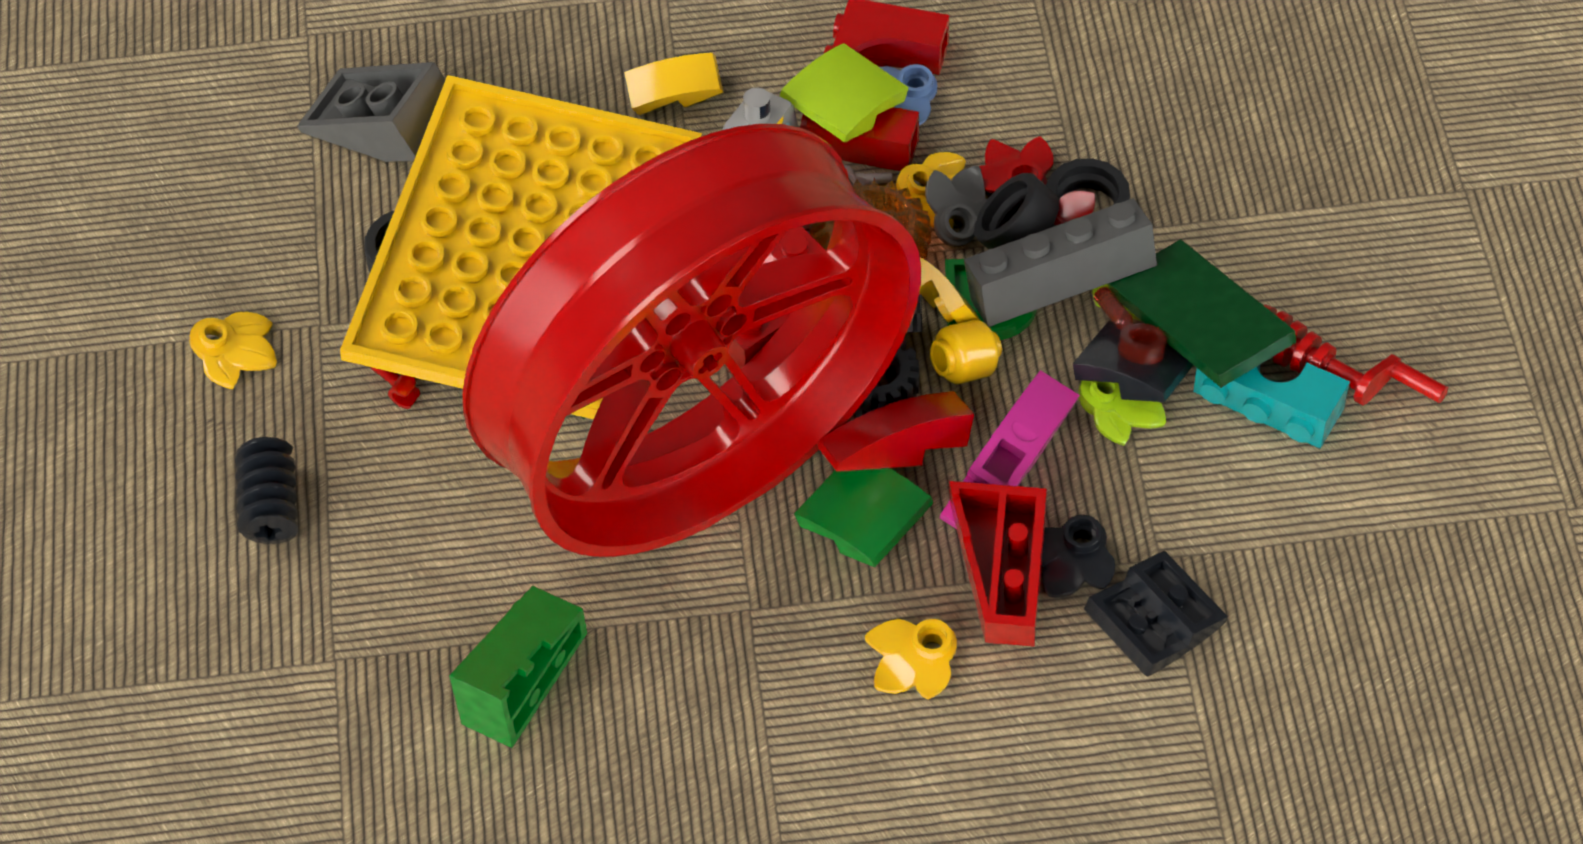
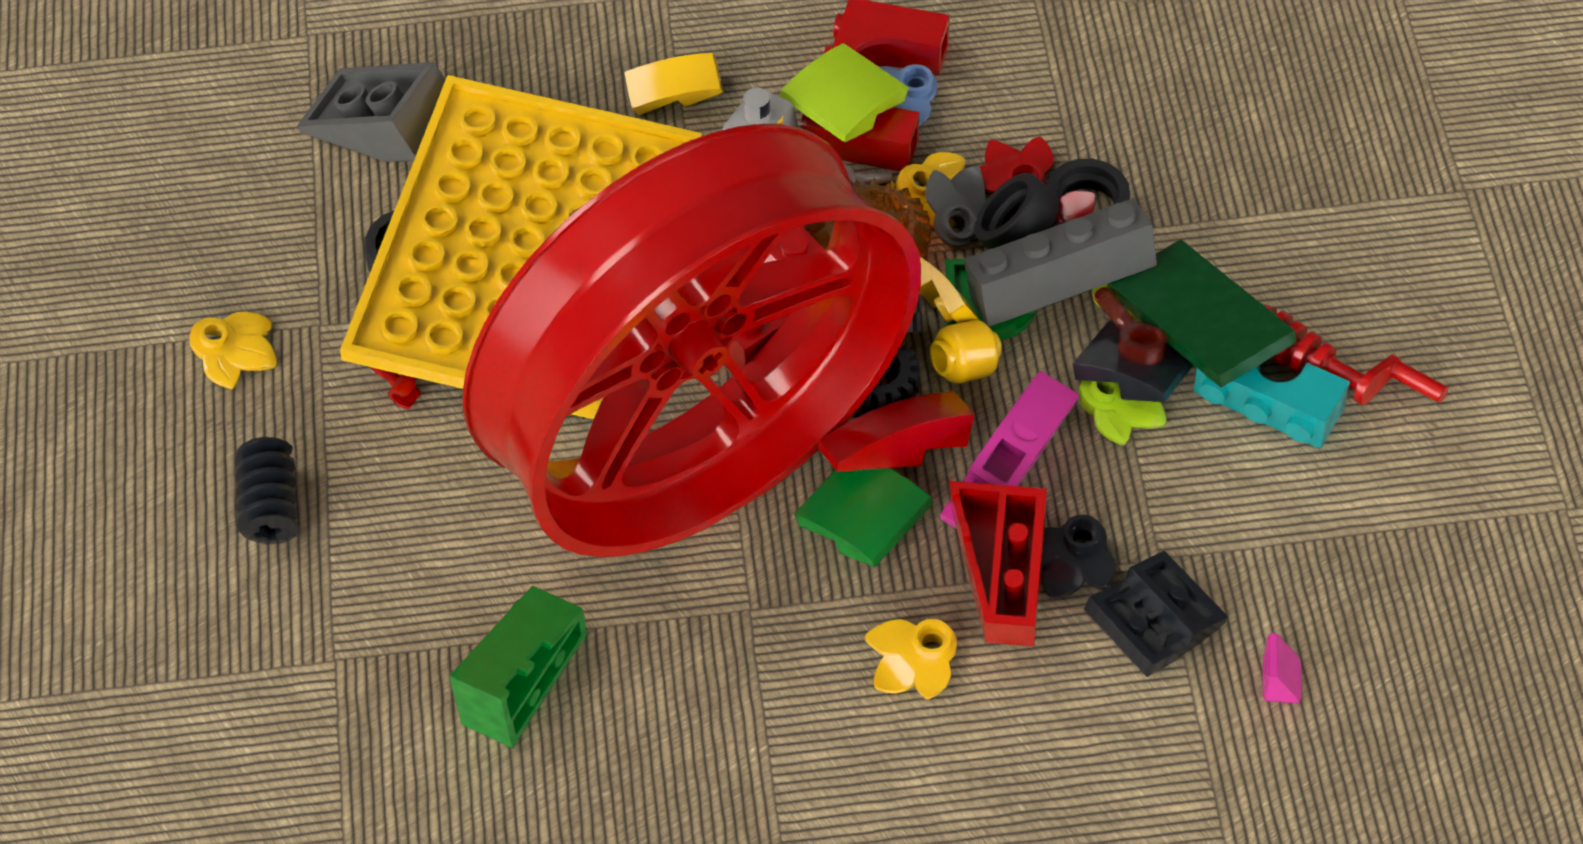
(1280, 671): none -> dark pink slope

